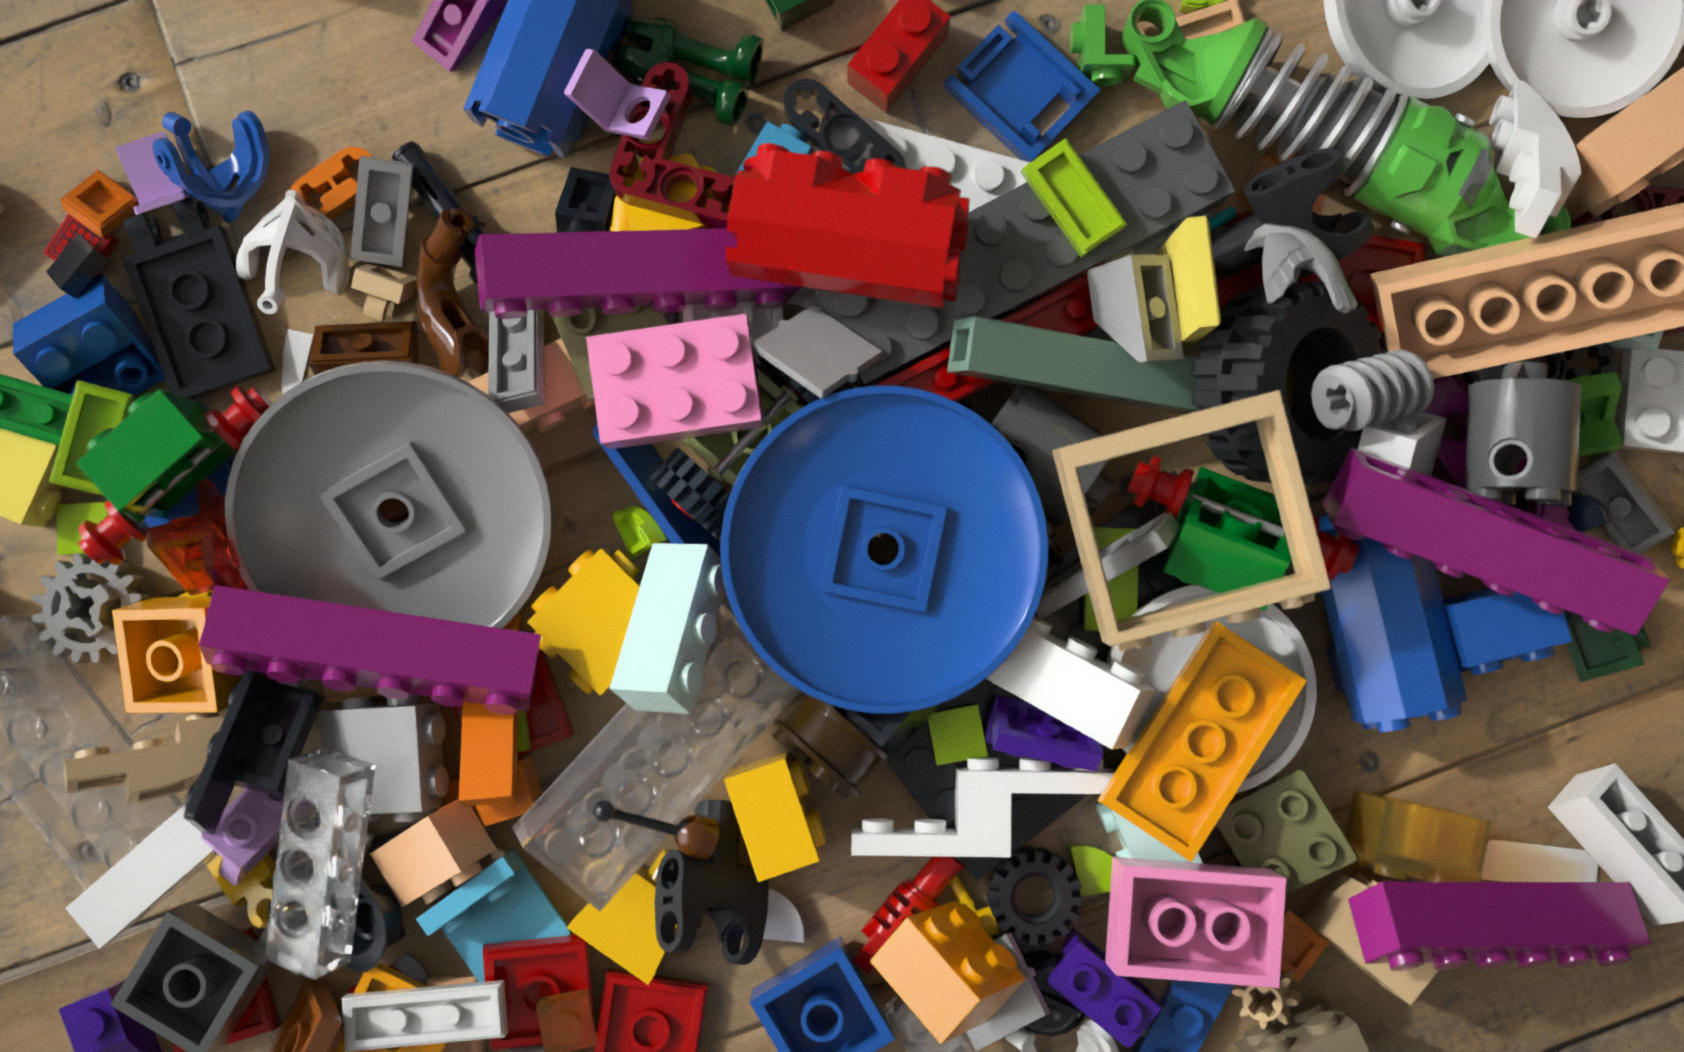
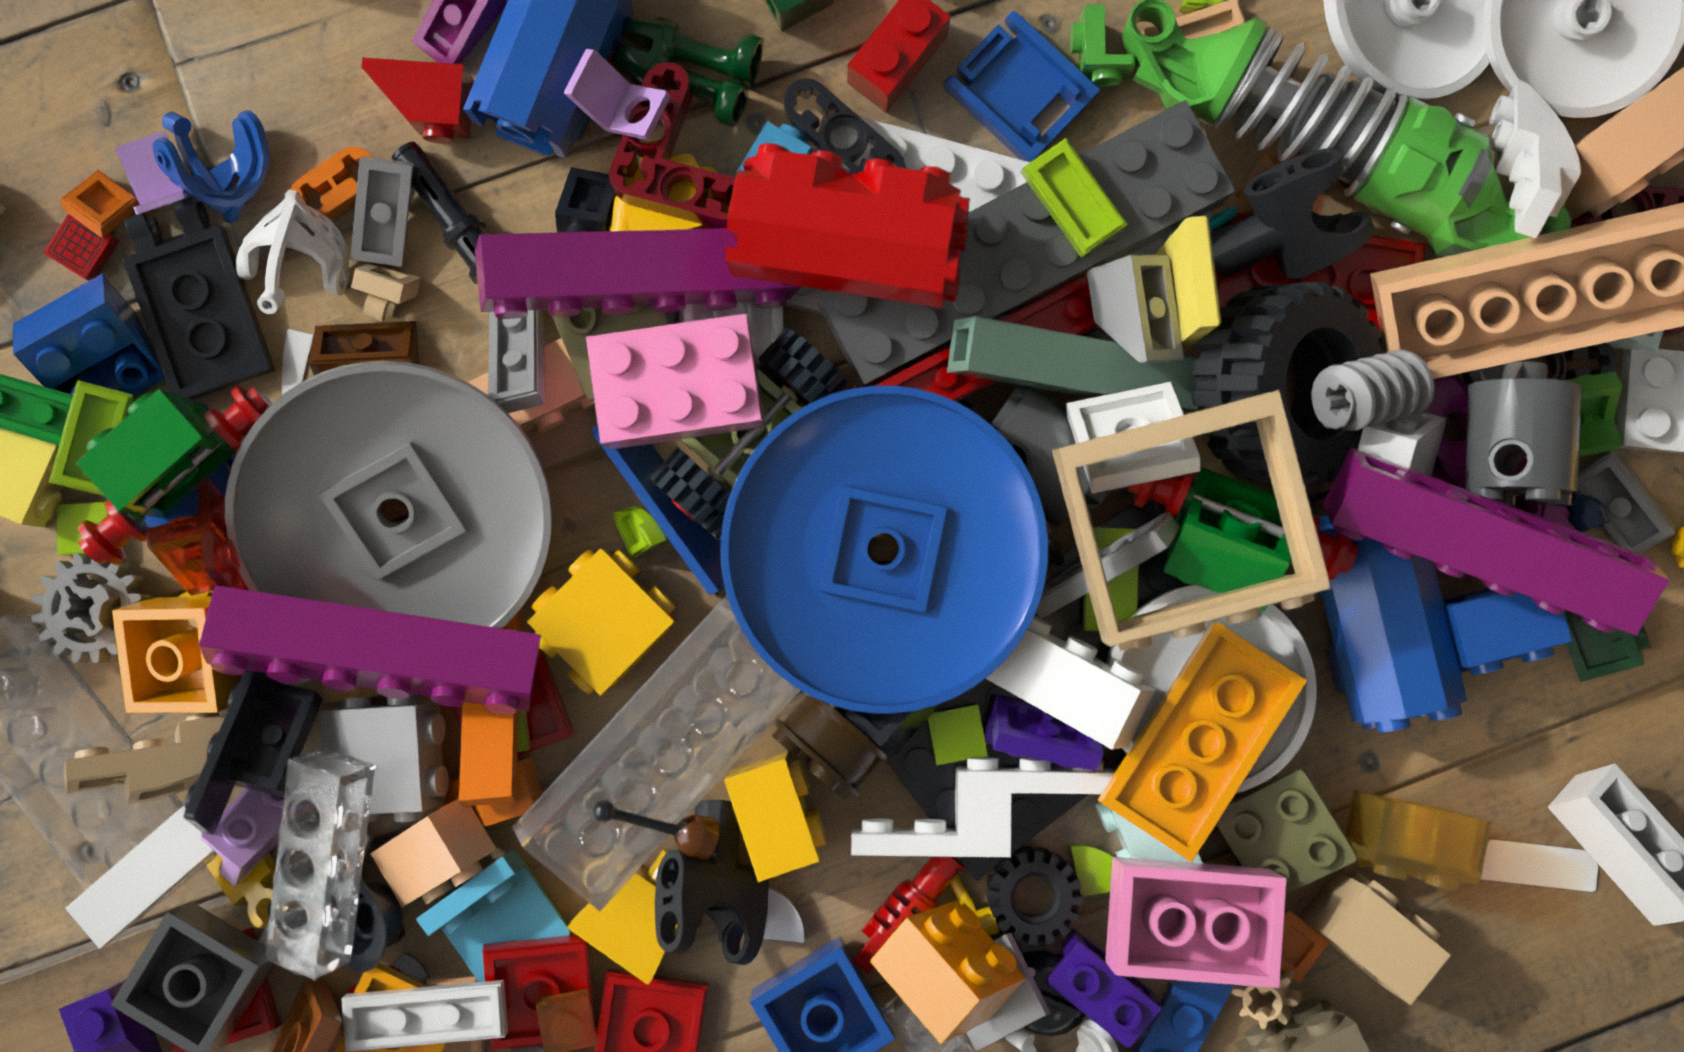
(77, 266): black tile -> none
(426, 95): none -> red slope
(438, 306): reddish brown piece -> none
(670, 629): light aqua brick -> none
(817, 351): light grey piece -> none
(1125, 411): none -> white plate
(1288, 251): light grey animal -> none
(1497, 923): magenta brick -> none

